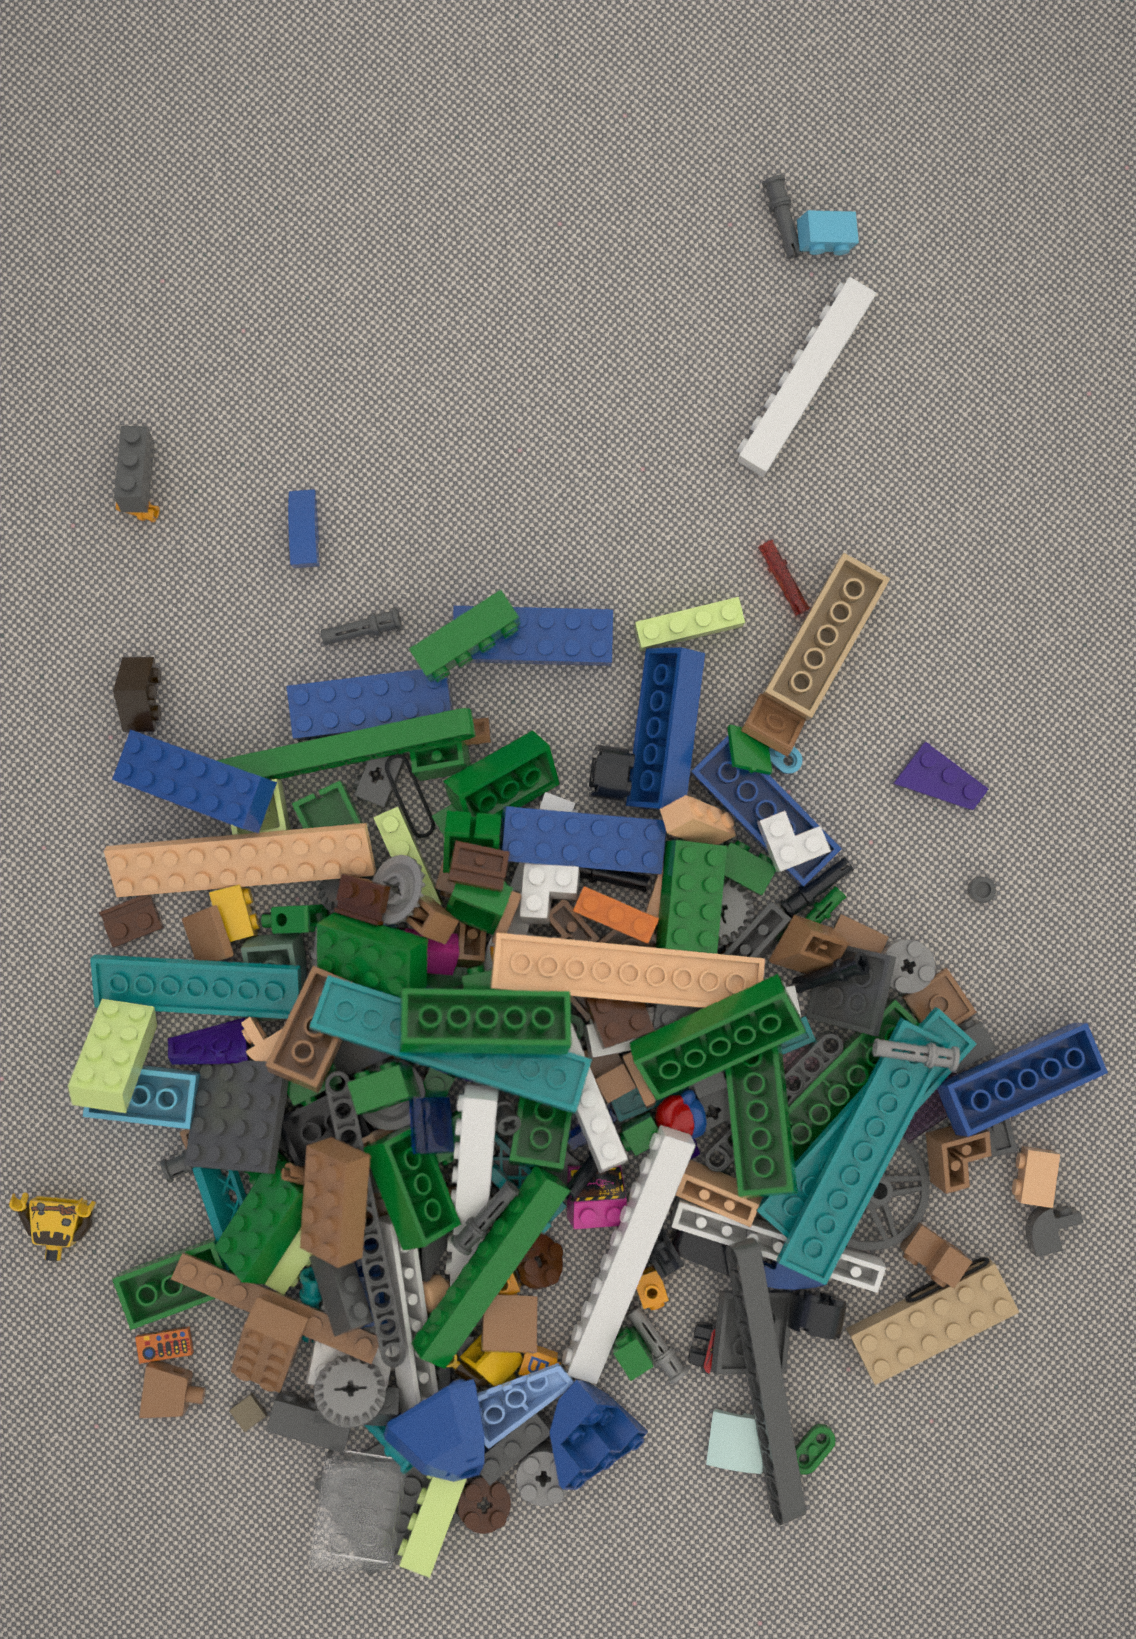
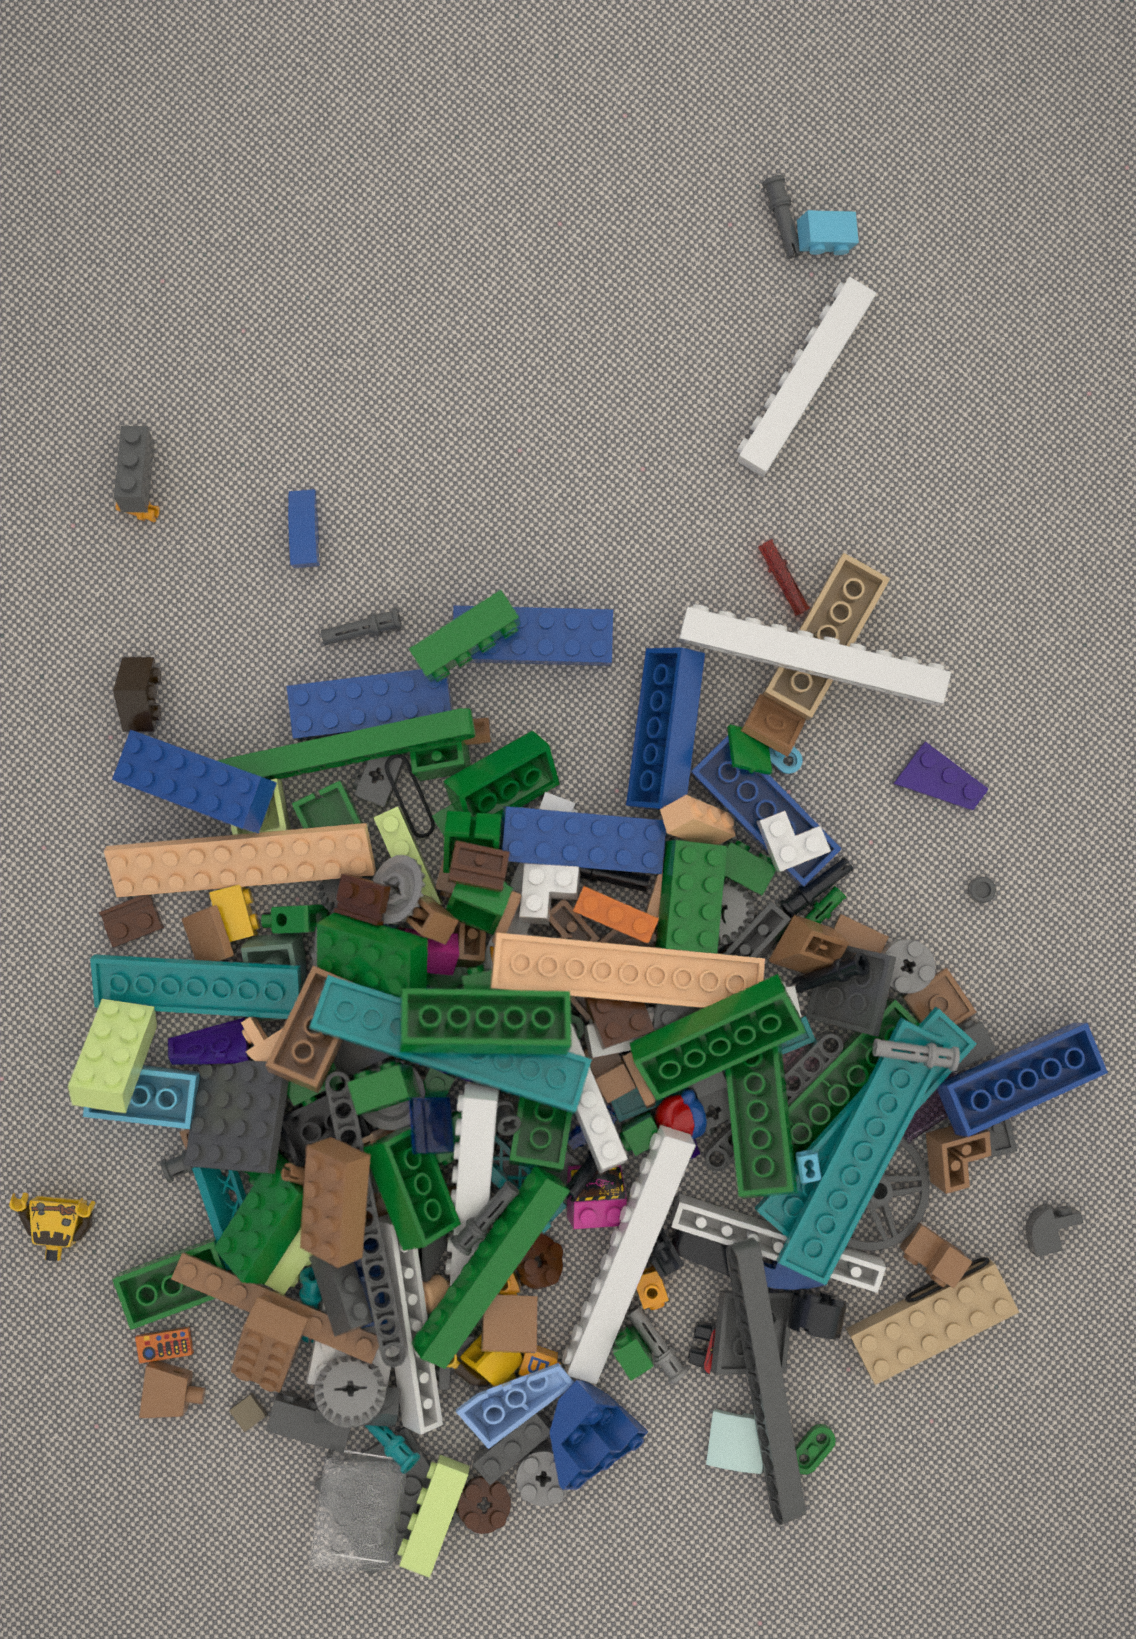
(442, 1433): blue brick -> none
(610, 773): black brick -> none
(689, 624): yellowish green brick -> none
(716, 1193): light nougat brick -> none
(814, 1174): none -> medium azure piece
(815, 656): none -> white brick
(1036, 1176): light nougat brick -> none

